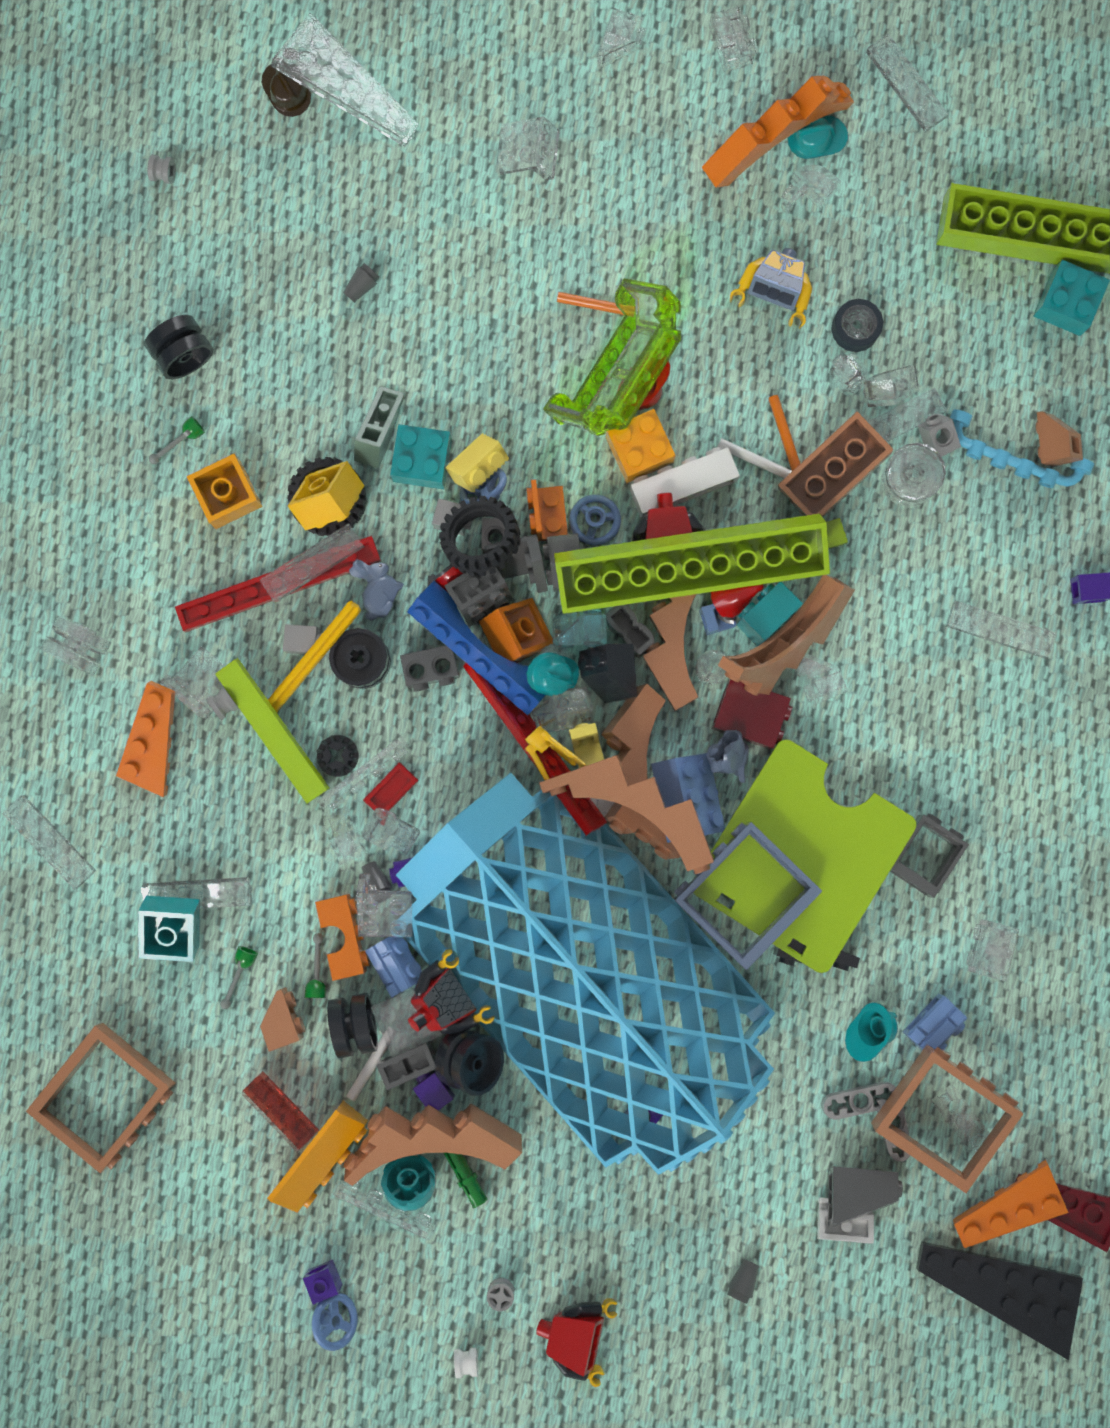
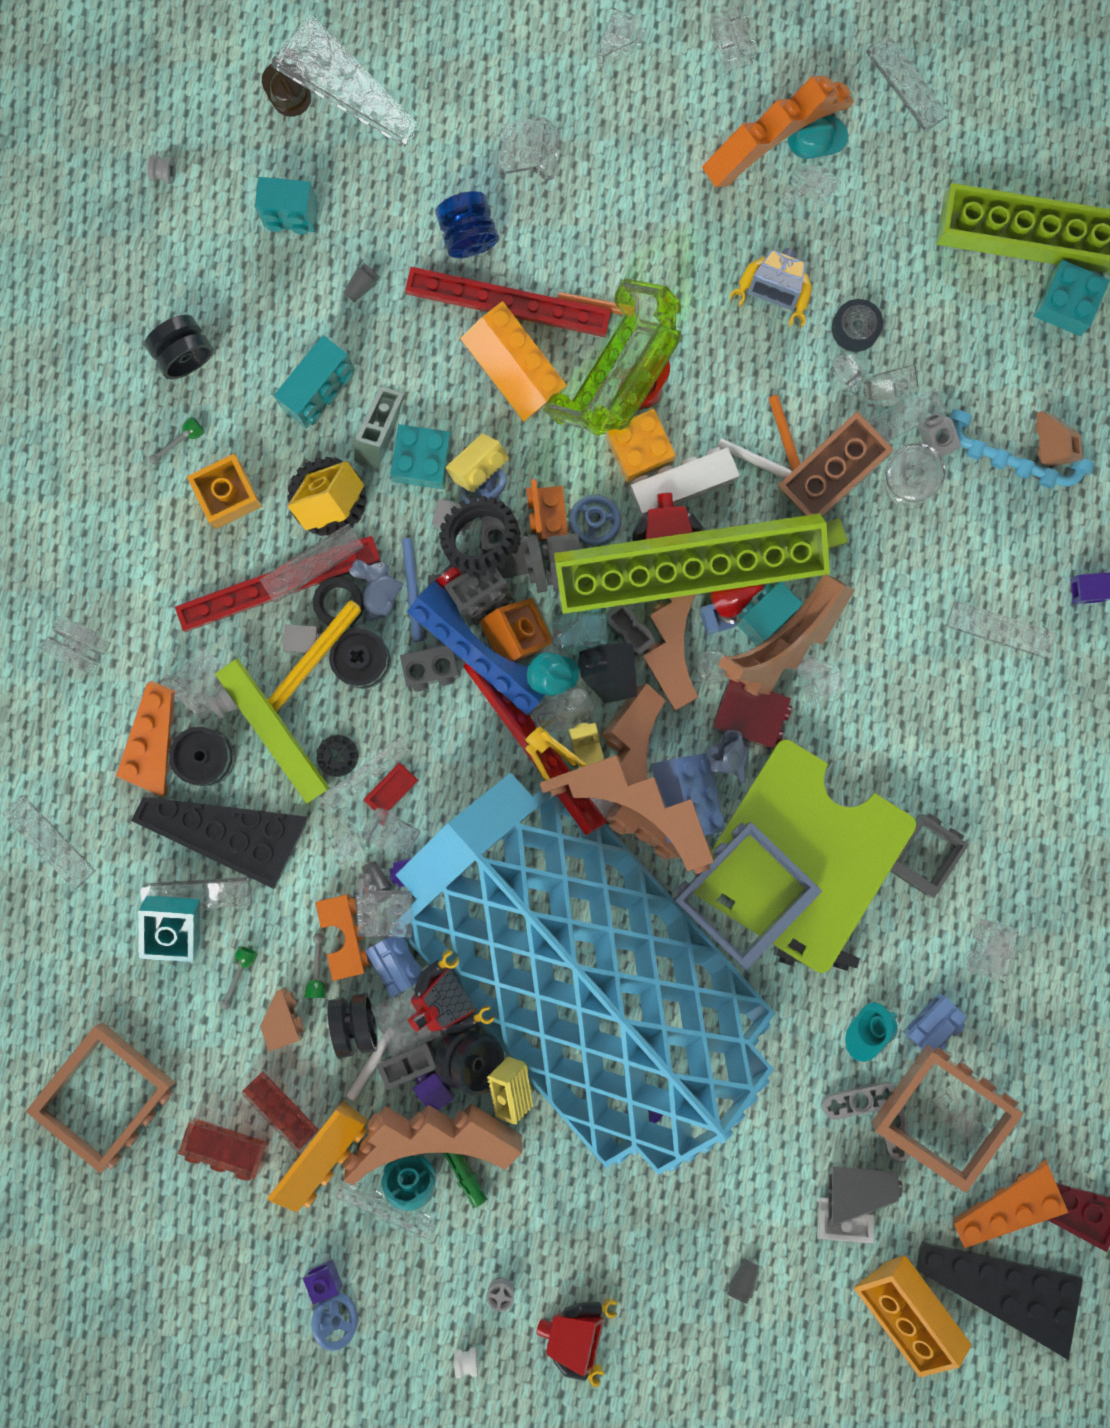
(190, 767): none -> black wheel
(223, 1149): none -> clear red brick
(238, 838): none -> black wing
(286, 205): none -> teal brick
(315, 382): none -> teal brick
(325, 587): none -> black tyre
(412, 589): none -> medium blue bar
(466, 224): none -> clear blue wheel
(510, 1090): none -> light yellow brick
(513, 361): none -> light orange slope
(521, 303): none -> red plate
(913, 1317): none -> light orange slope

